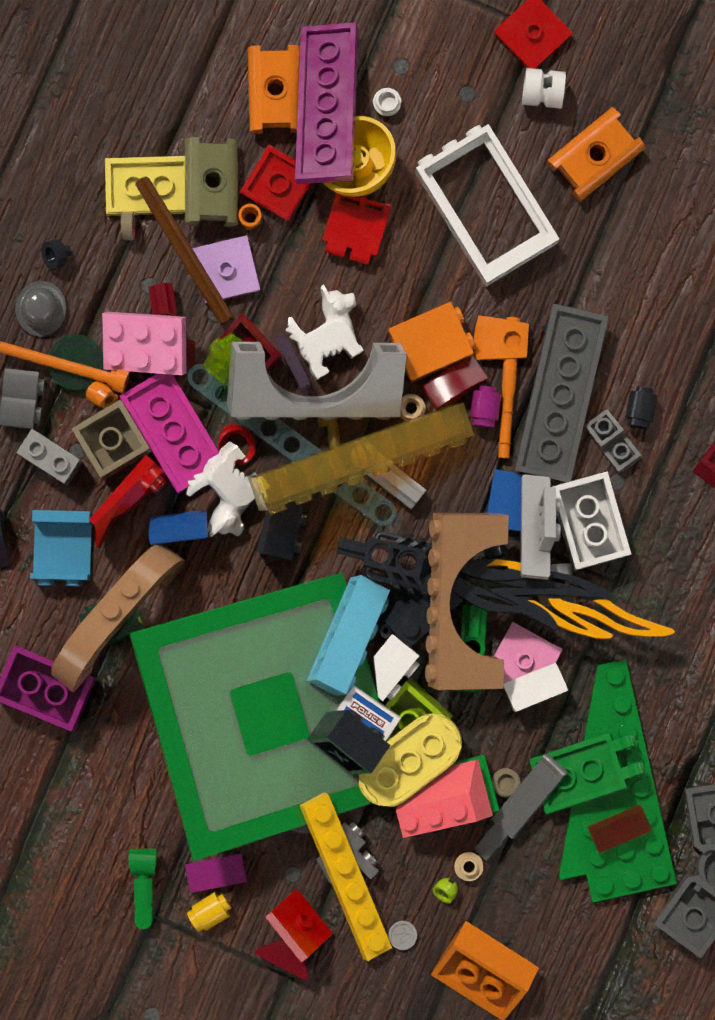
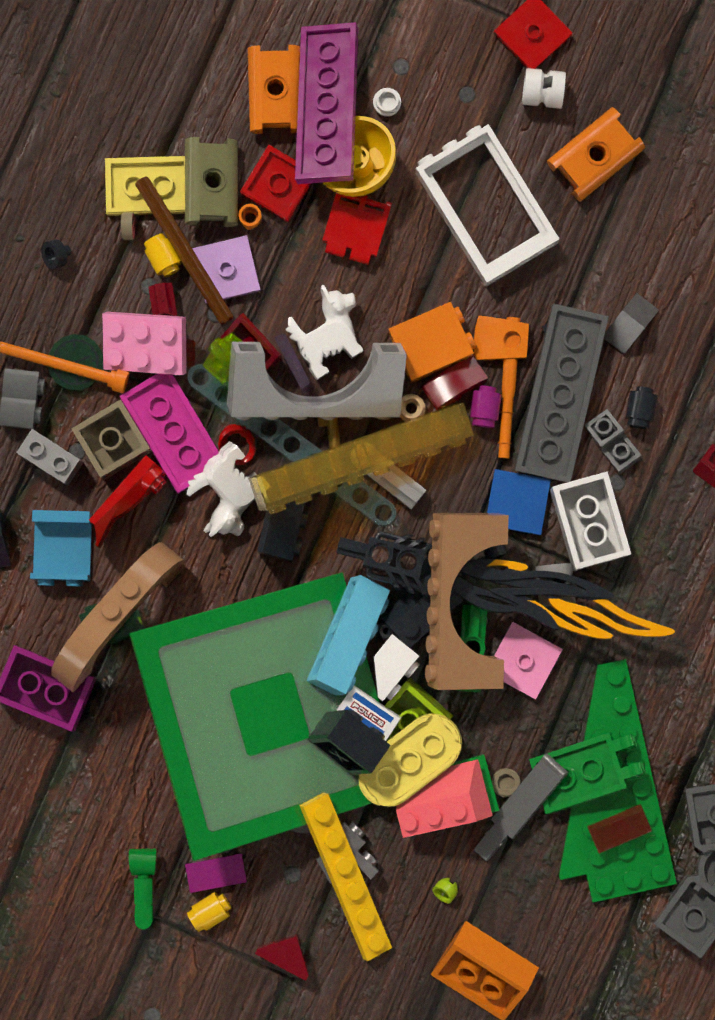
(40, 308): dark grey hat -> none
(101, 394): orange hose -> none
(162, 255): none -> yellow brick
(178, 527): blue tile -> none
(299, 925): red plate -> none
(402, 935): light grey piece -> none
(462, 859): tan plate -> none
(535, 687): white slope -> none
(538, 525): light grey bracket -> none
(630, 323): none -> flat silver slope

